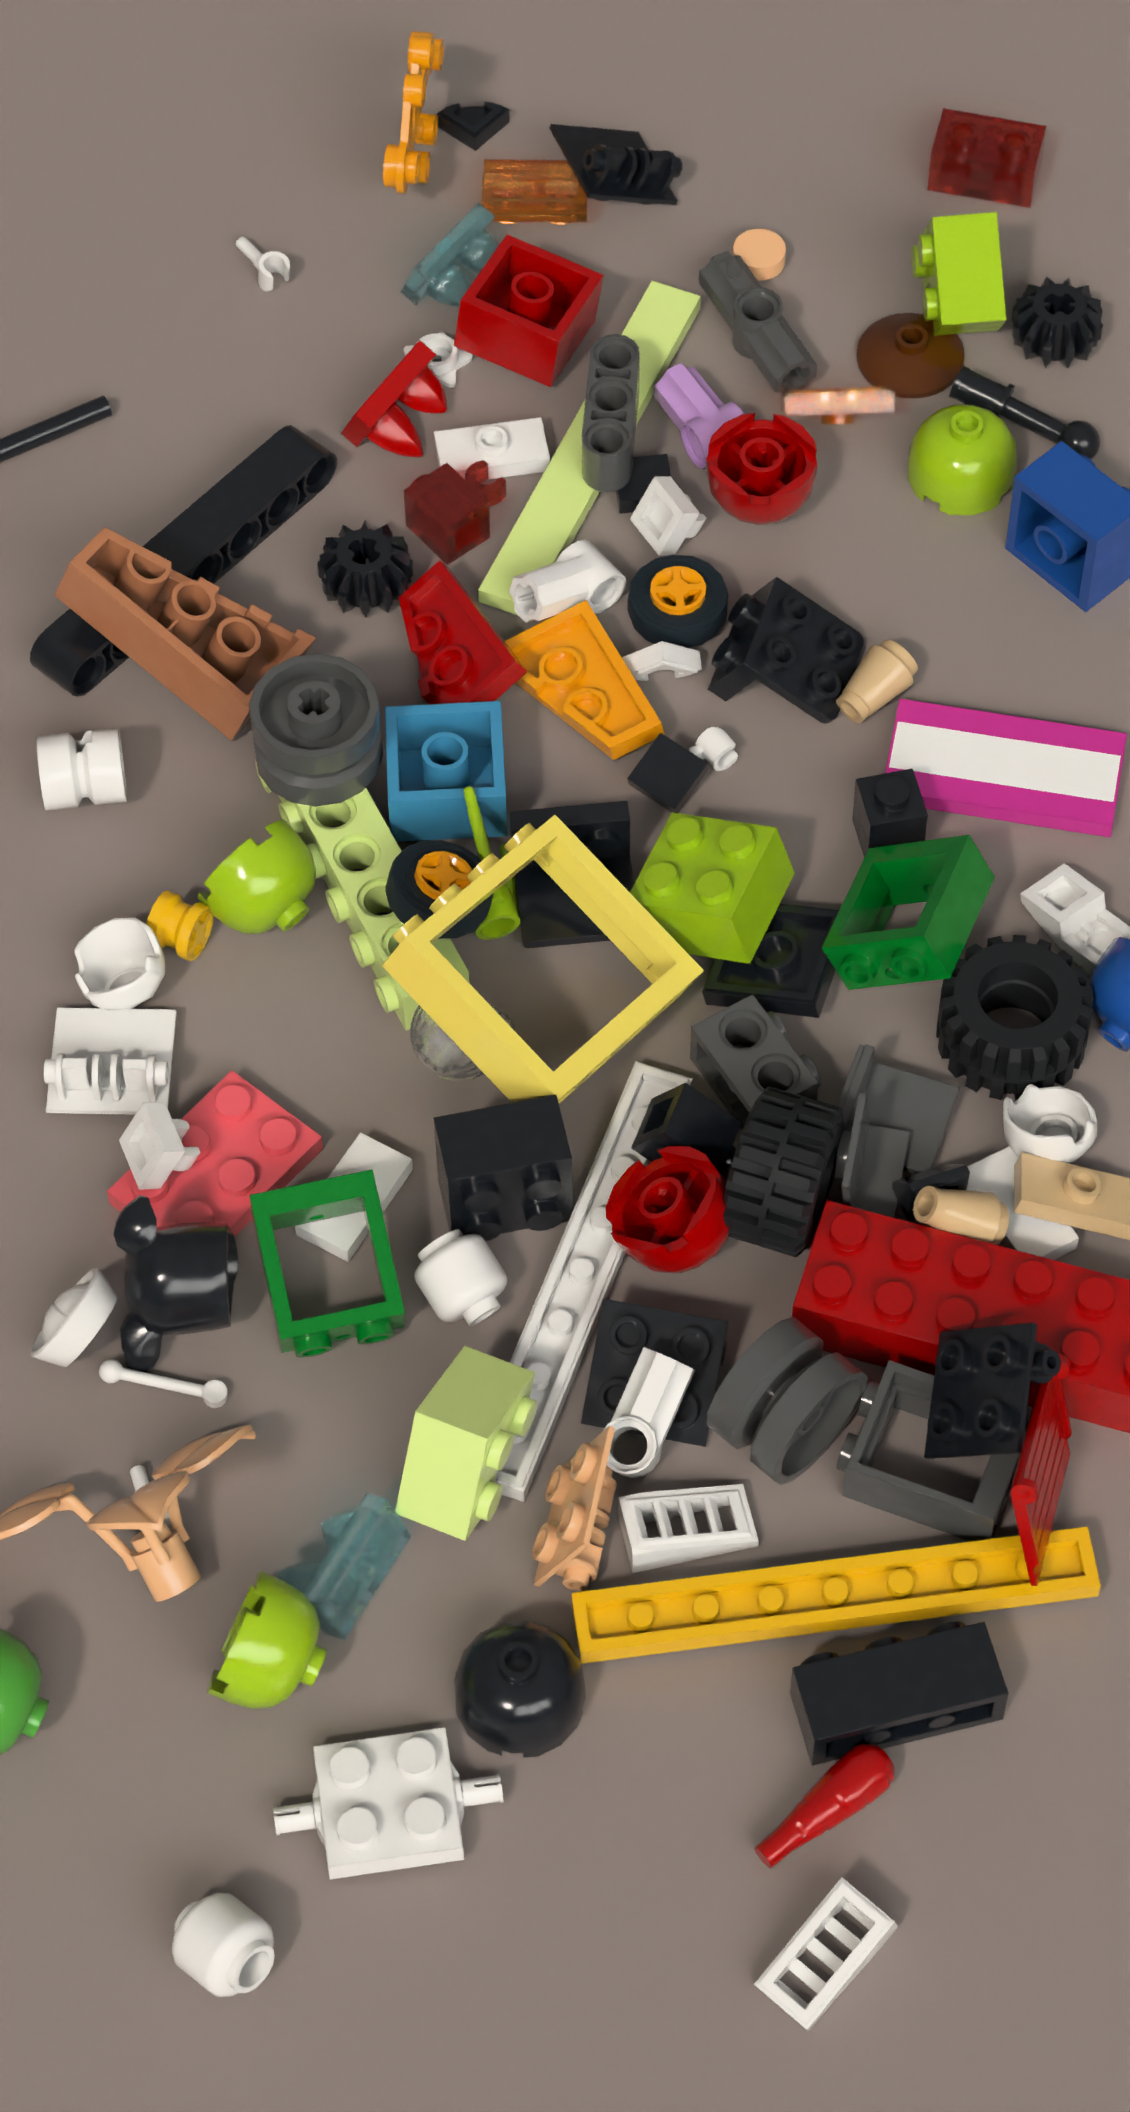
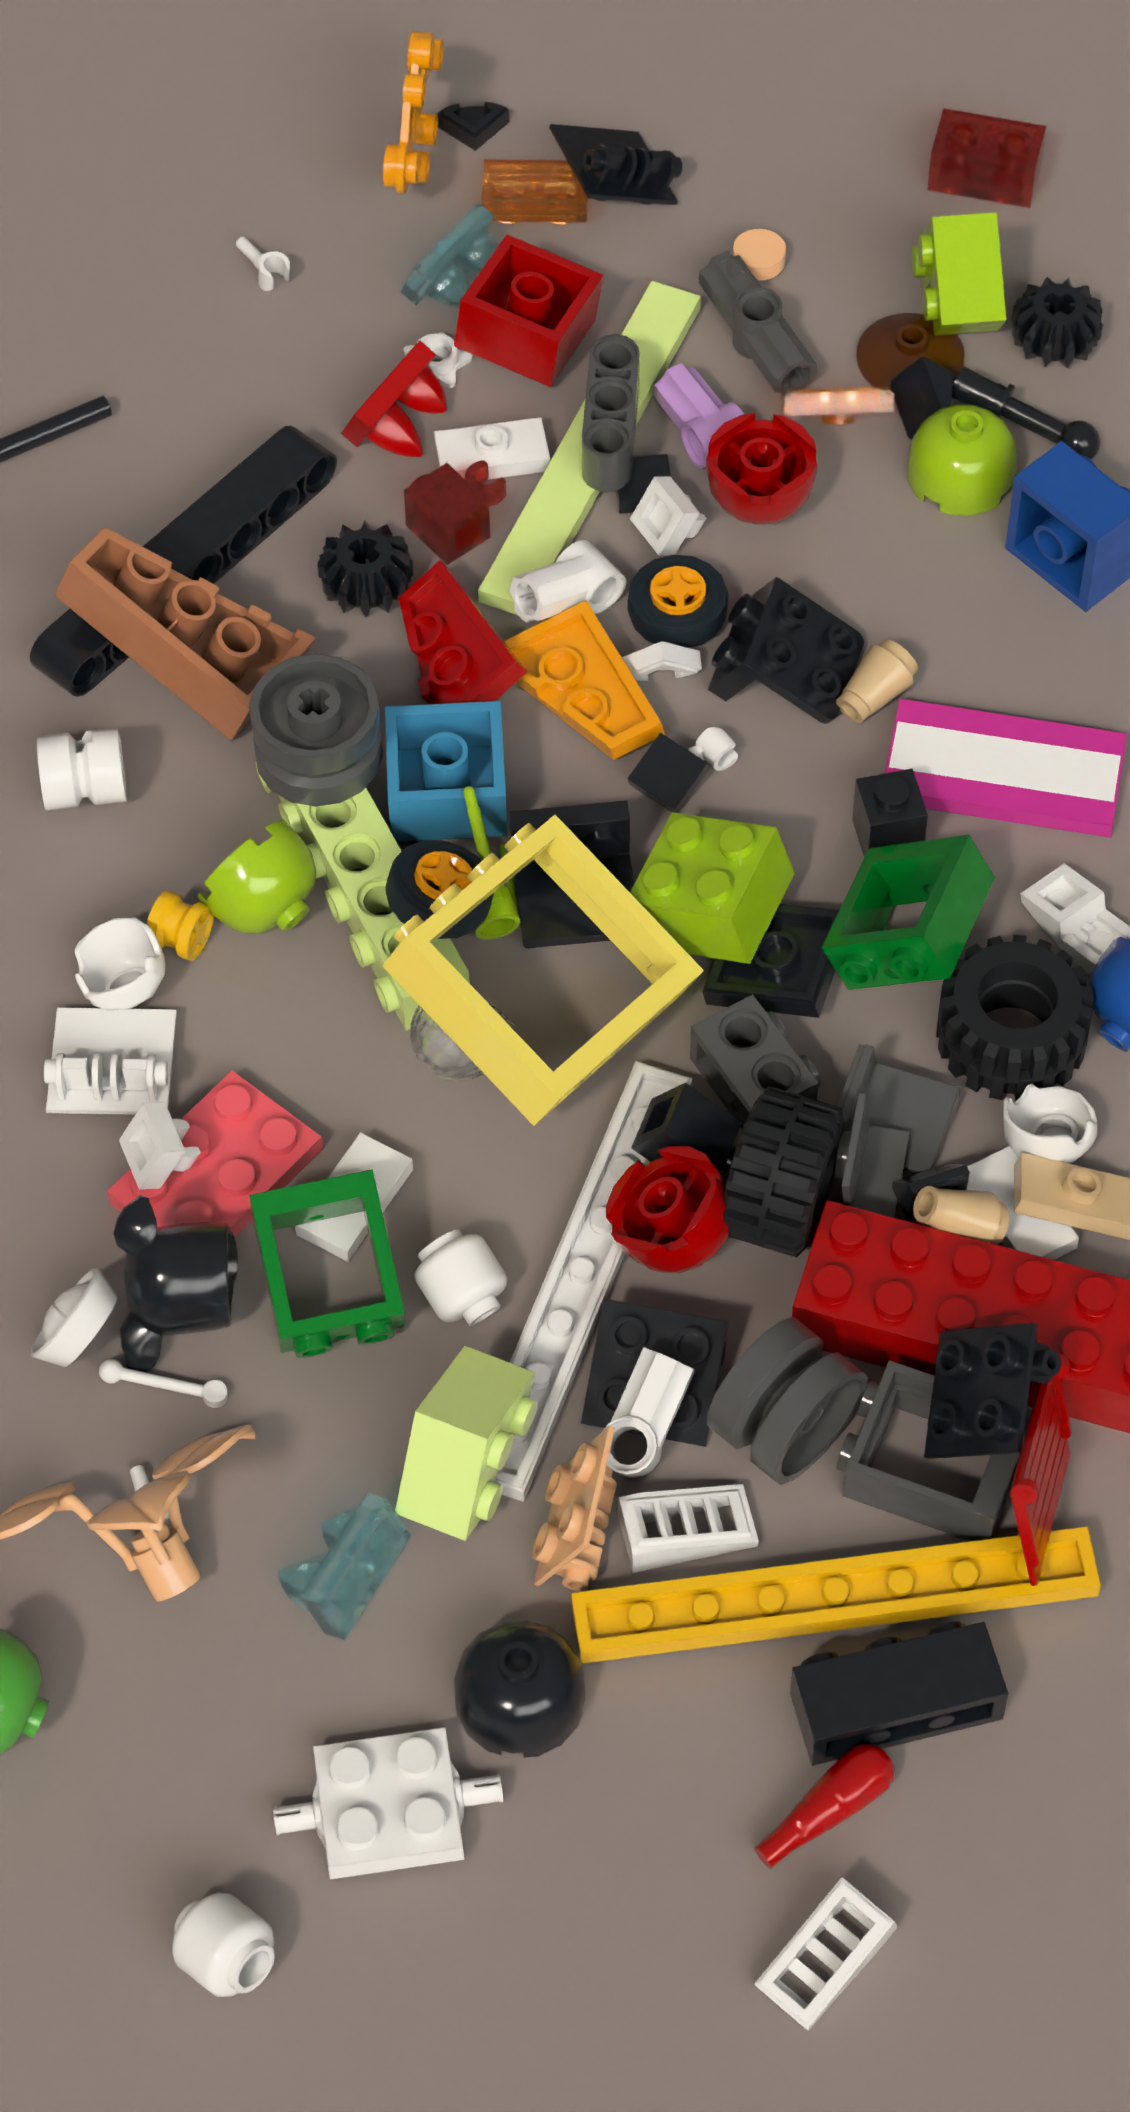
(269, 1646): lime cylinder -> none
(505, 1168): black brick -> none
(921, 392): none -> black slope

